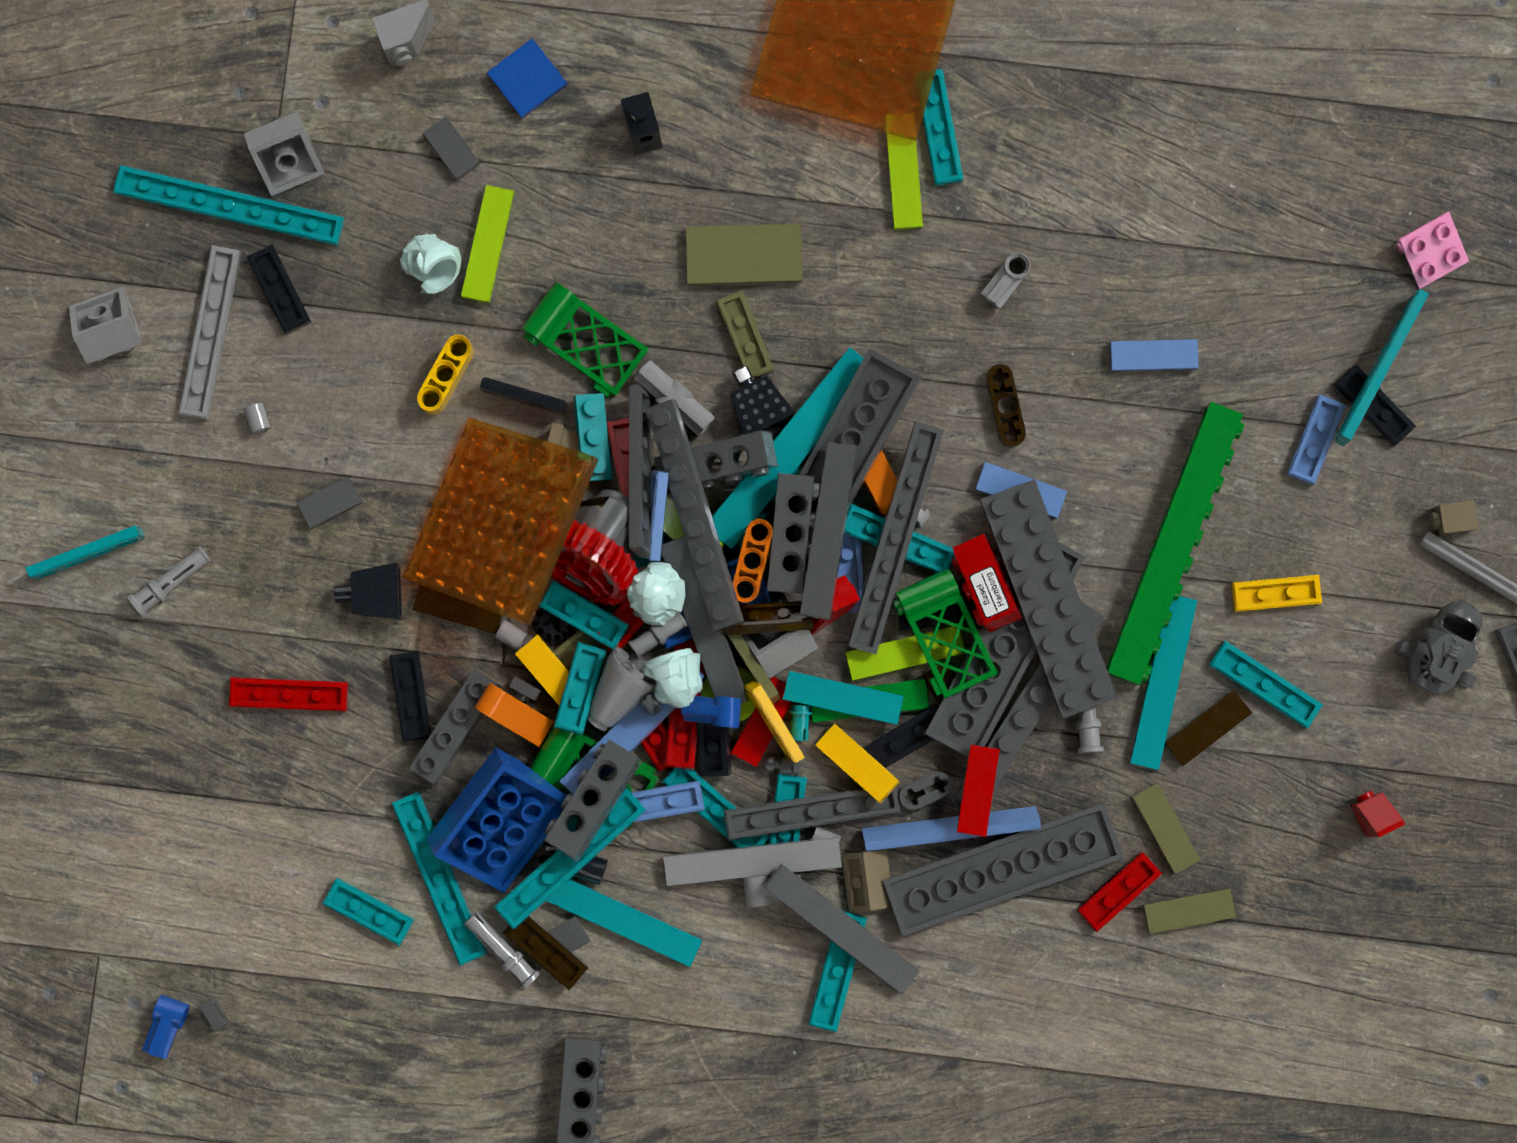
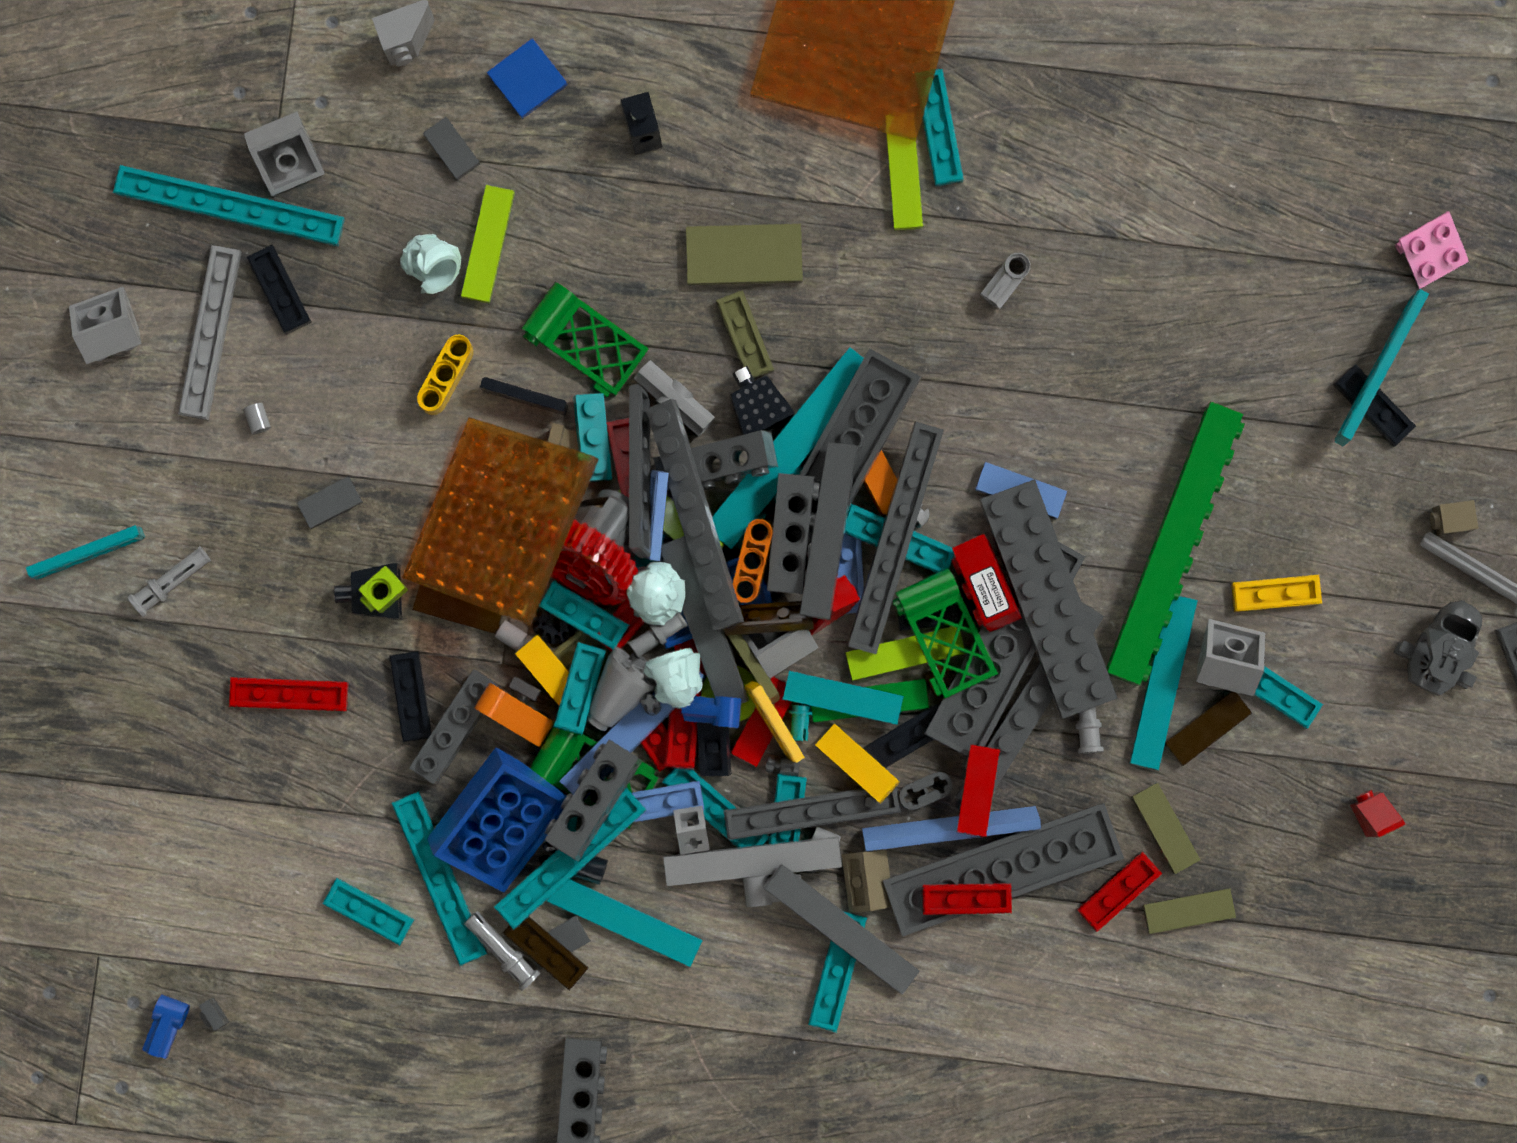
(395, 587): none -> lime brick
(694, 837): none -> light grey brick
(967, 898): none -> red tile
(1013, 396): dark brown beam -> none
(1154, 355): medium blue tile -> none
(1231, 657): none -> light grey slope
(1316, 439): medium blue tile -> none

